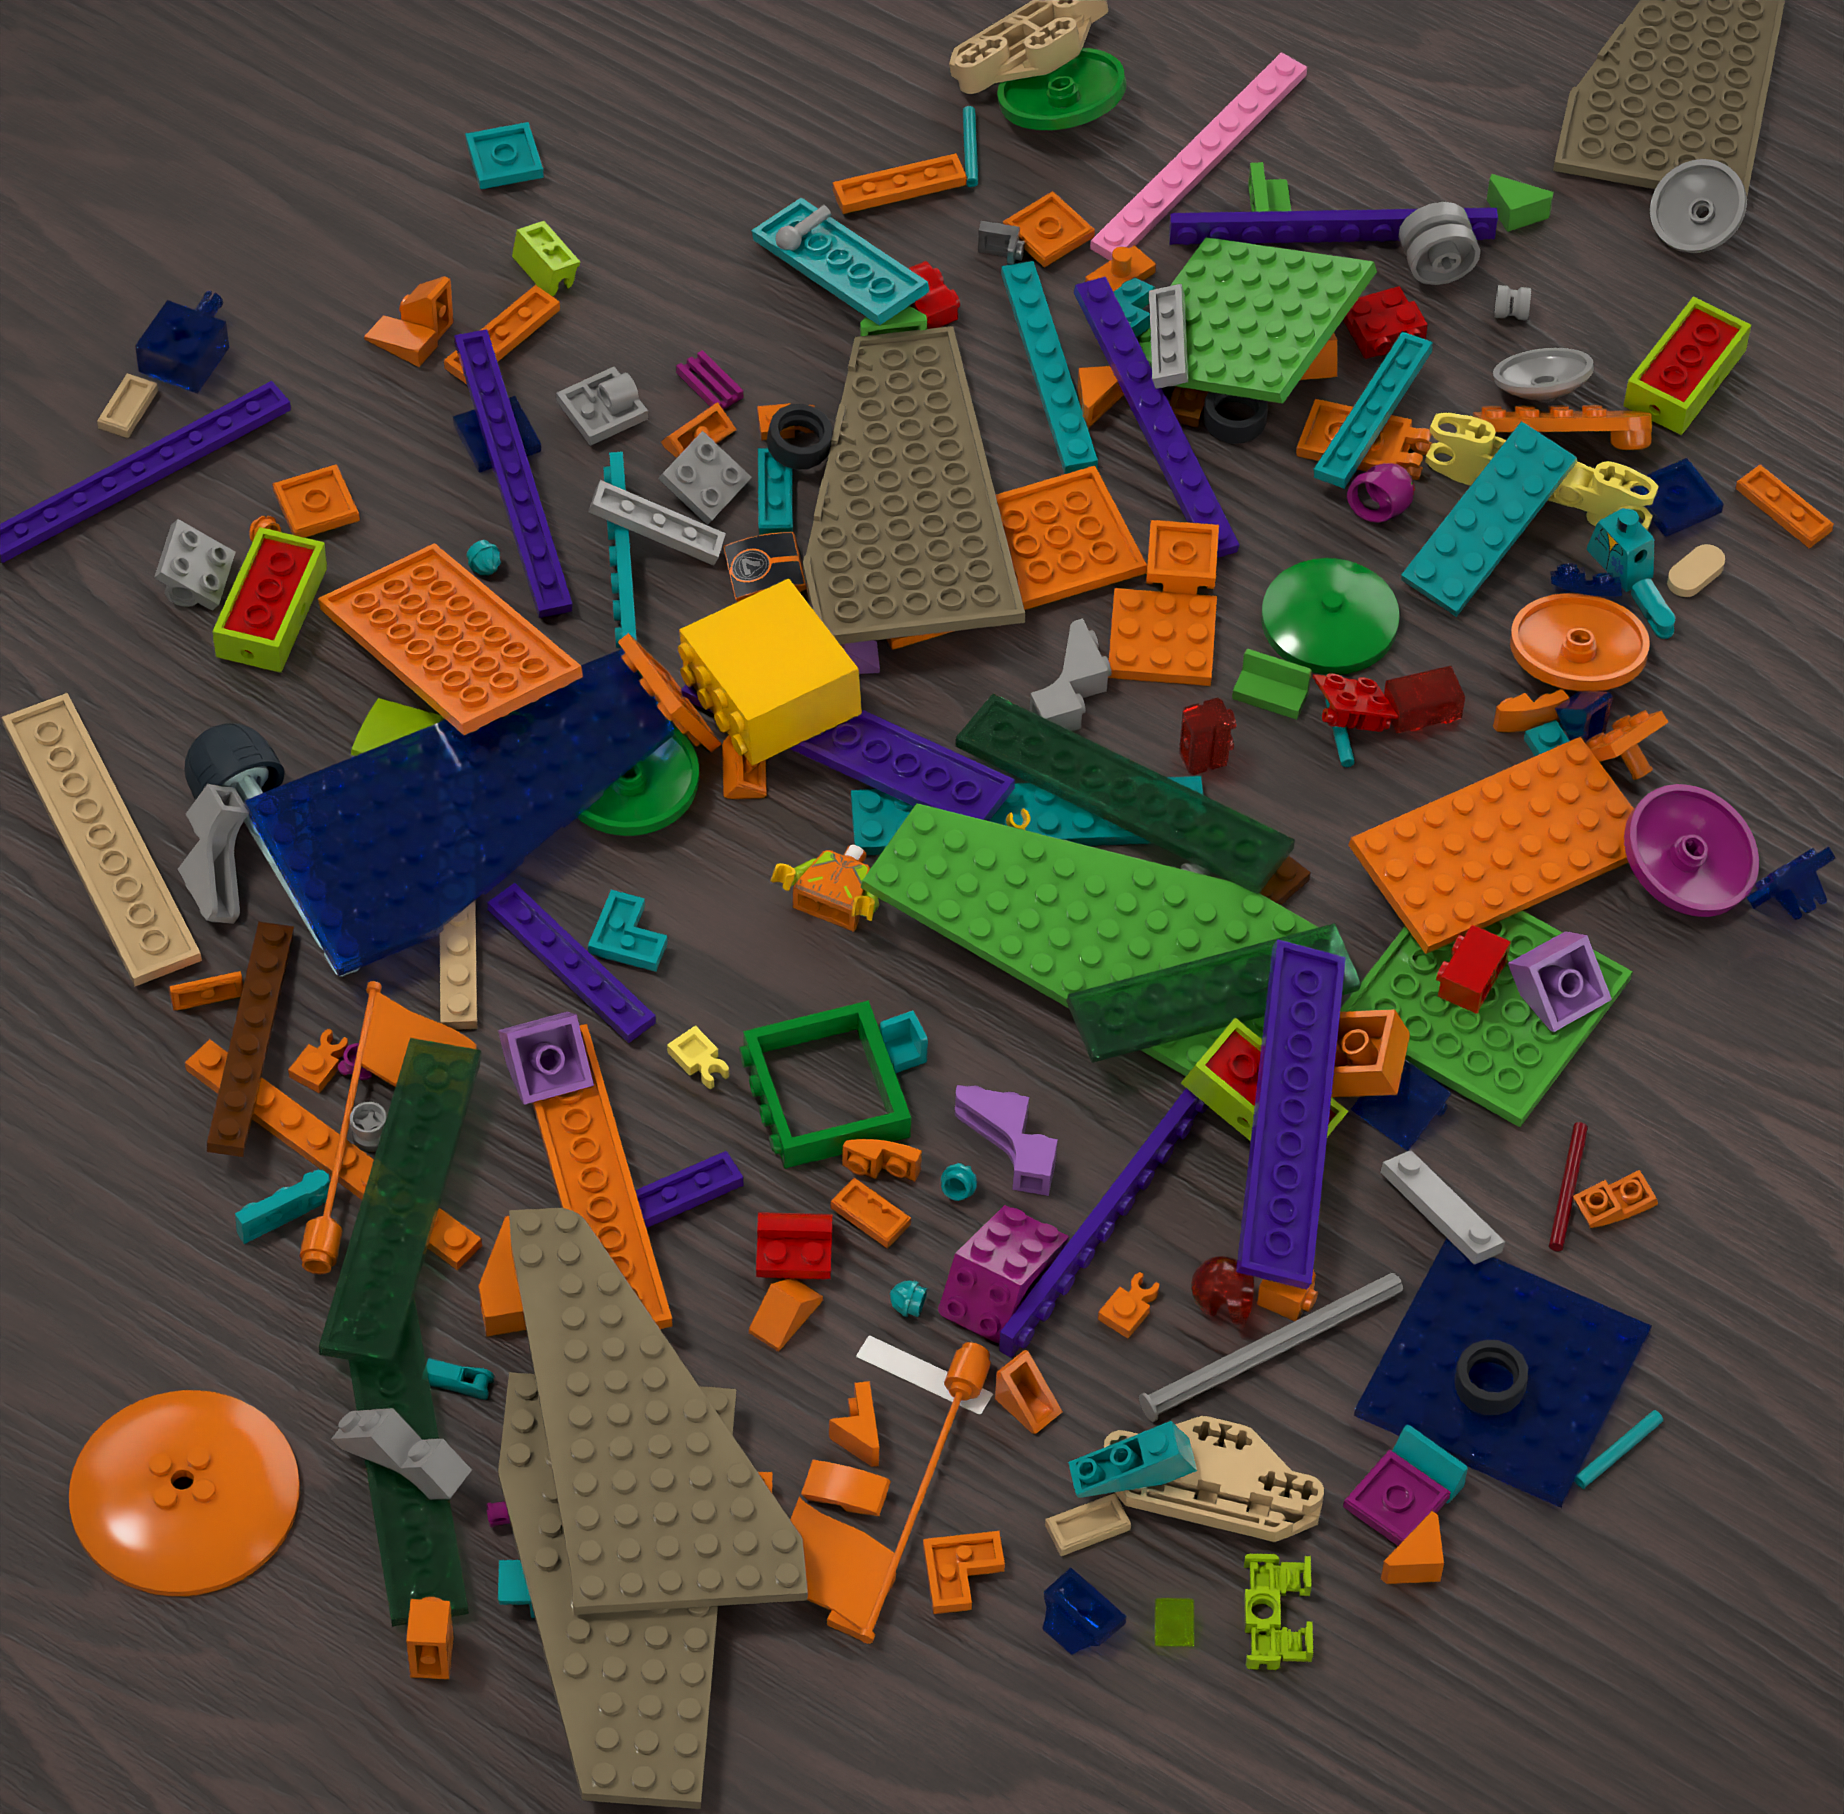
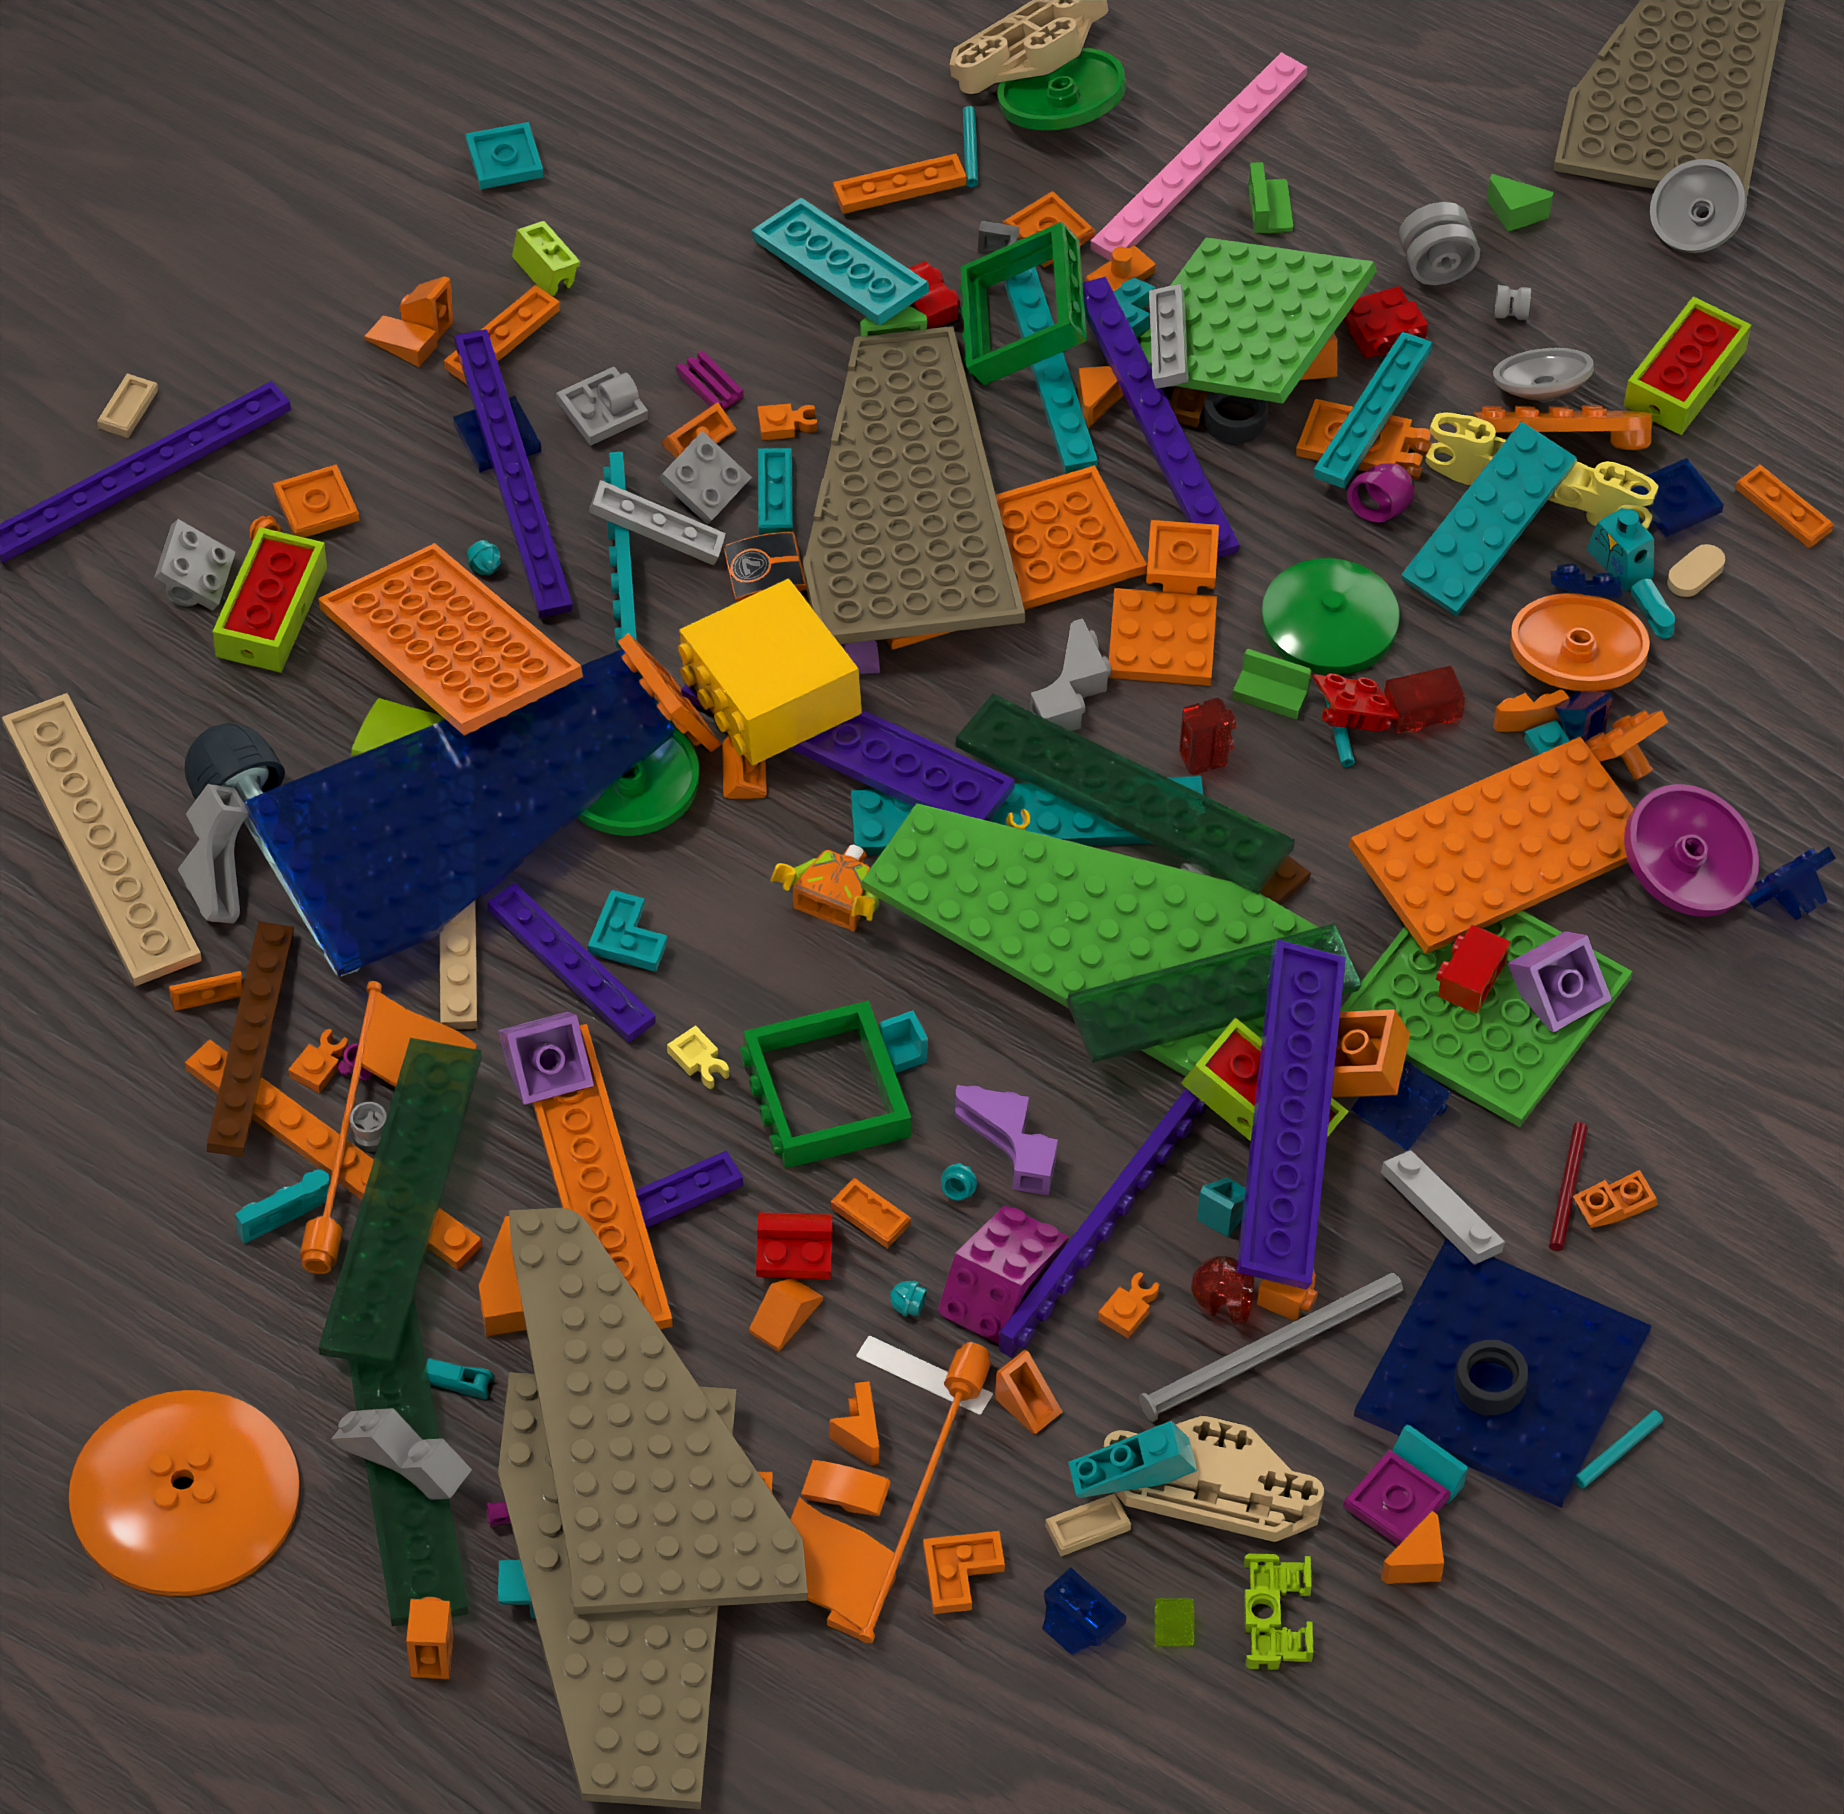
(184, 343): clear blue brick -> none
(791, 237): light grey bar -> none
(794, 456): black tyre -> none
(871, 1155): orange slope -> none
(1051, 243): none -> green window
(1221, 1205): none -> teal slope
(1308, 225): dark purple plate -> none

